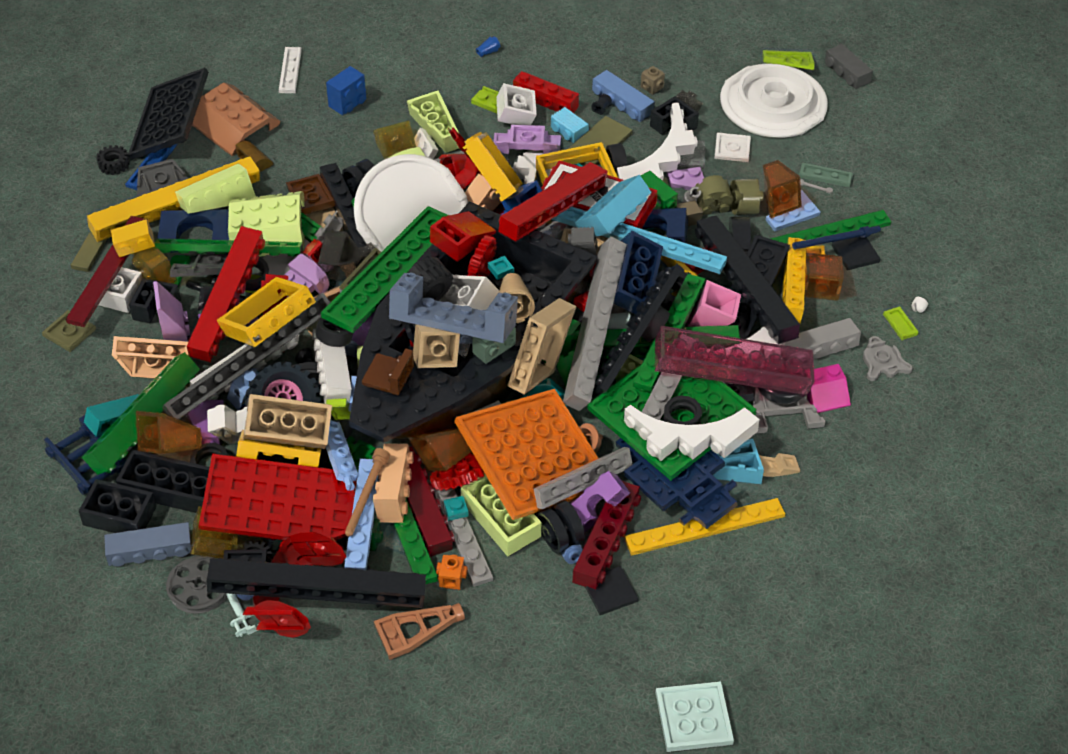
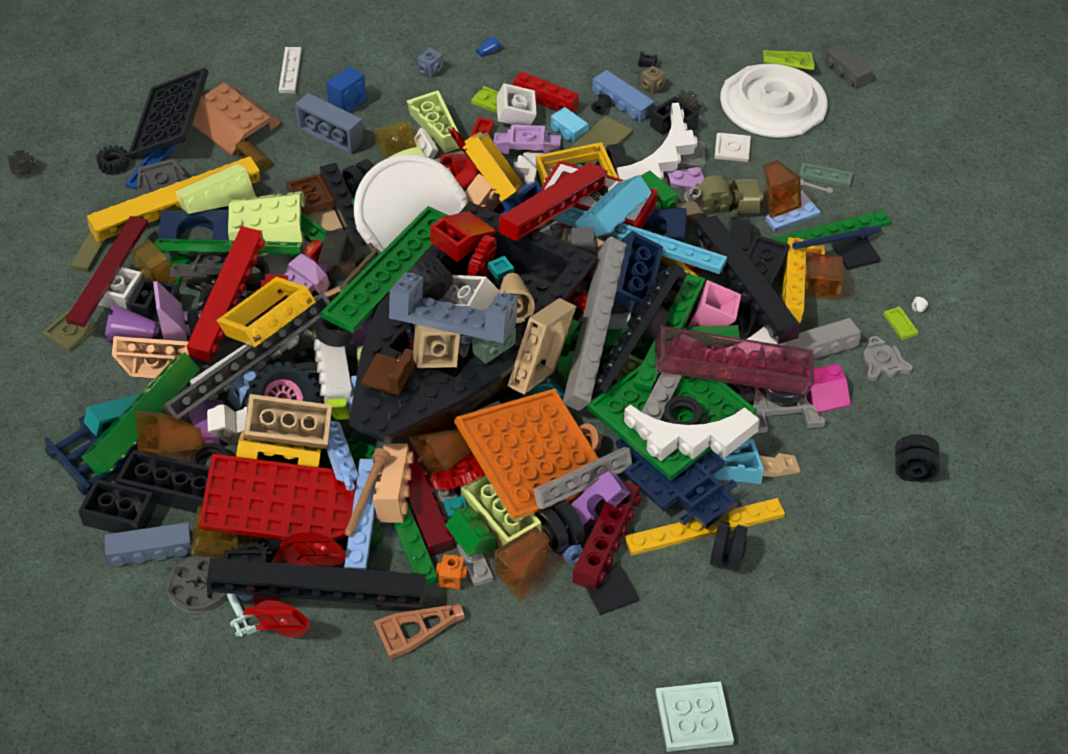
(16, 167): none -> clear smoke brick
(129, 324): none -> medium lavender cone
(132, 238): yellow brick -> none
(329, 123): none -> sand blue brick
(332, 223): light grey hinge -> none
(430, 62): none -> sand blue brick
(471, 532): none -> green slope
(483, 125): none -> red plate
(522, 561): none -> clear orange slope
(647, 60): none -> black bush
(733, 546): none -> black wheel
(917, 458): none -> black wheel

